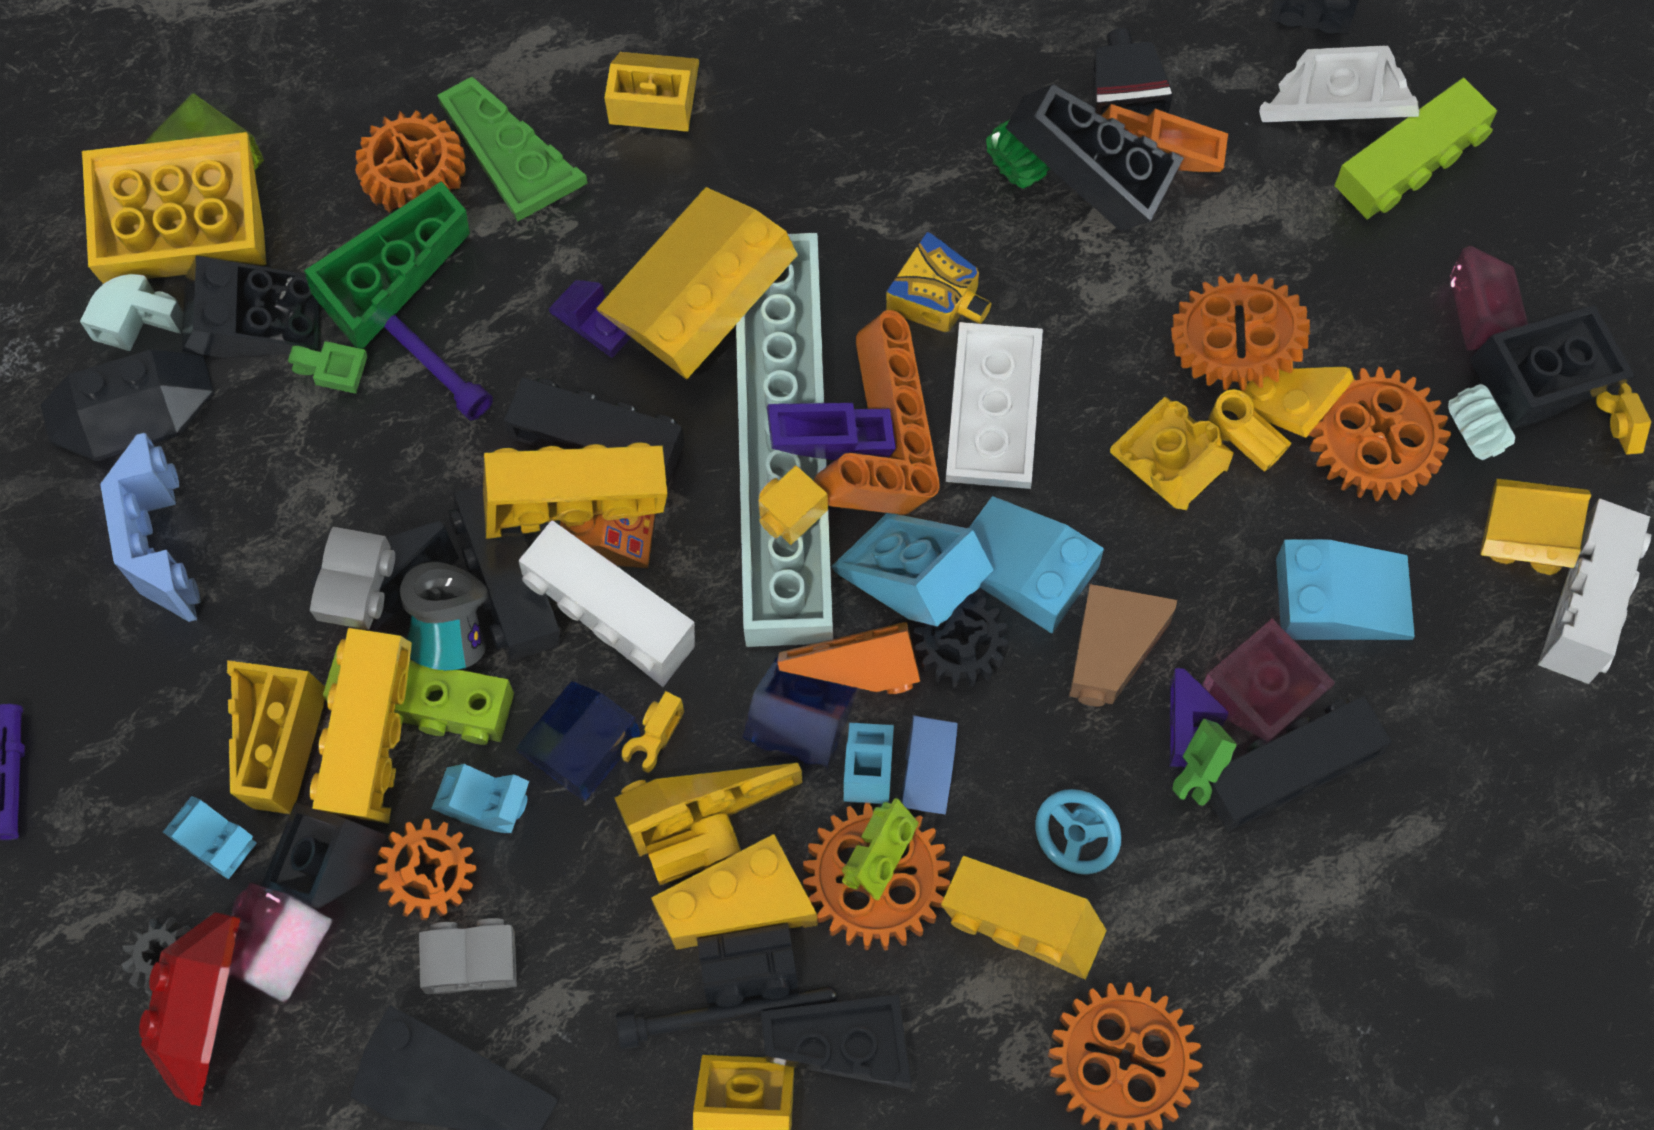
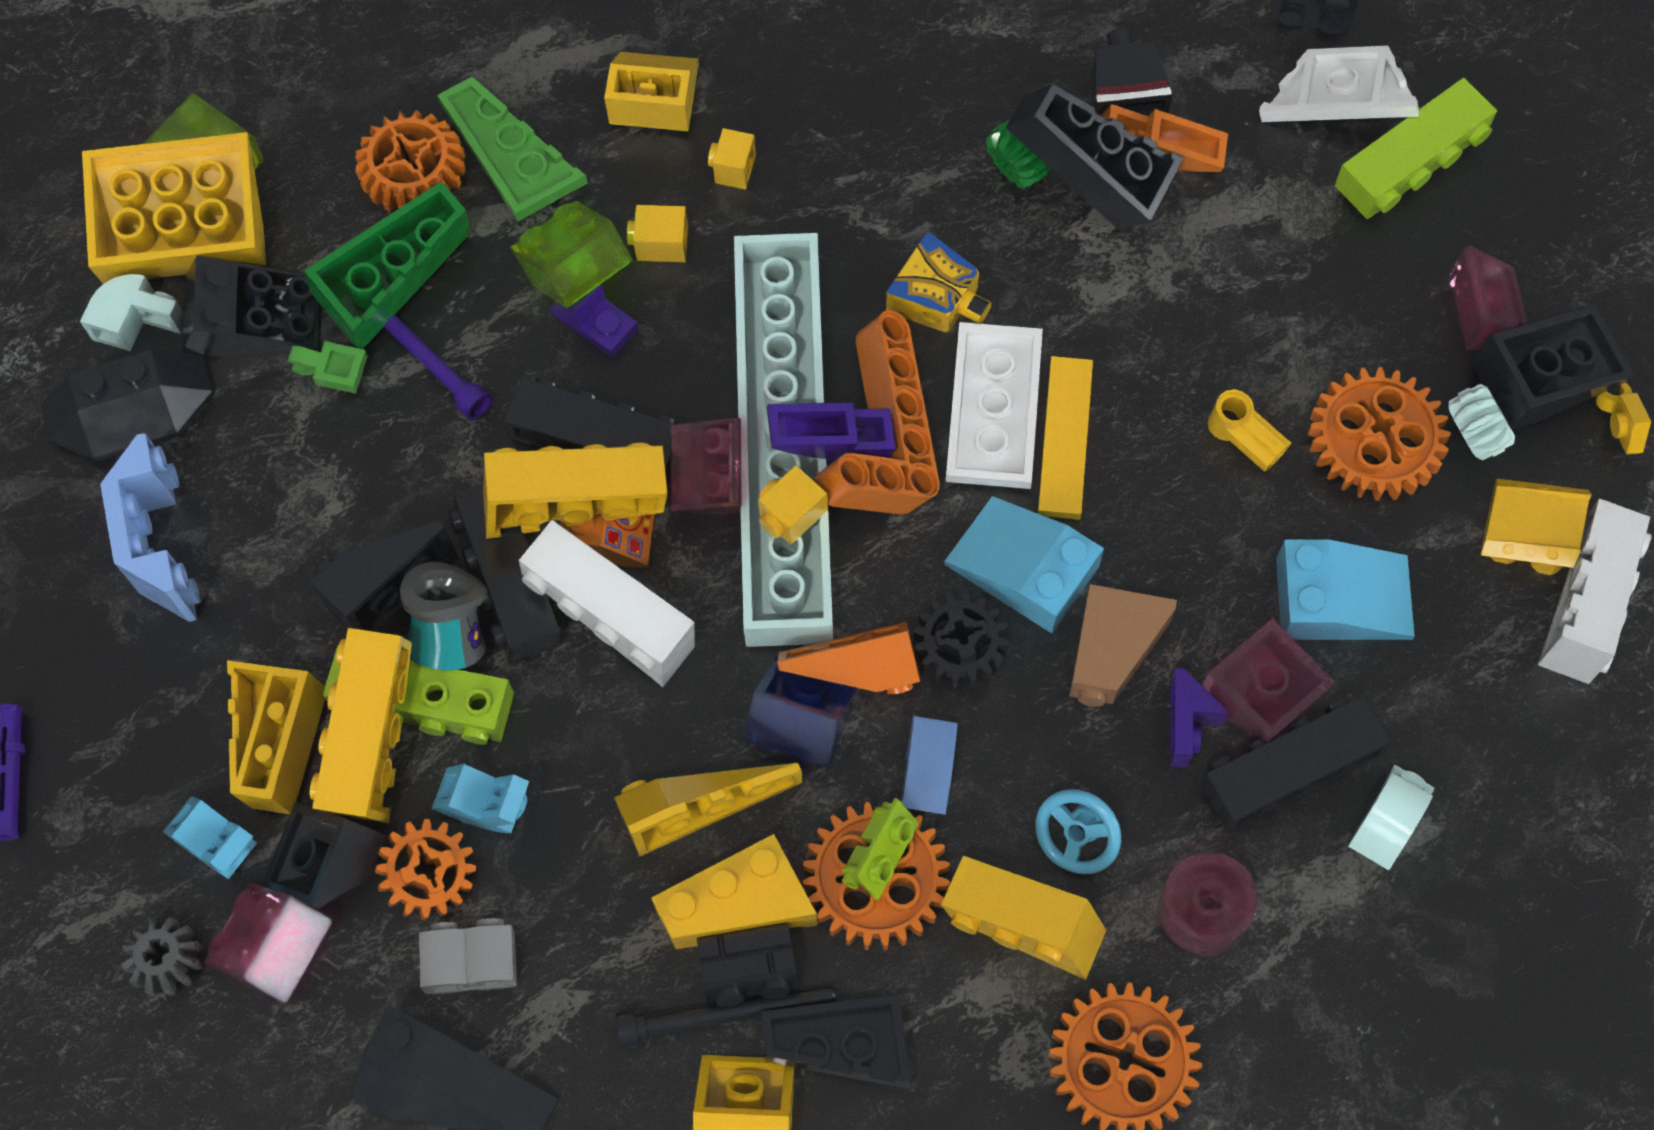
(187, 1004): red wedge -> none
(352, 578): light grey brick -> none
(571, 253): none -> clear neon green brick
(579, 739): clear blue slope -> none
(659, 233): none -> yellow brick
(660, 724): yellow plate -> none
(695, 850): yellow piece -> none
(699, 280): yellow slope -> none
(706, 466): none -> clear pink slope
(733, 158): none -> yellow plate
(868, 763): medium azure brick -> none
(916, 566): medium azure slope -> none
(1065, 438): none -> yellow tile
(1173, 452): yellow slope -> none
(1206, 758): bright green plate -> none
(1217, 927): none -> clear pink brick
(1273, 330): orange gear -> none
(1299, 397): yellow wing -> none
(1392, 817): none -> light aqua brick

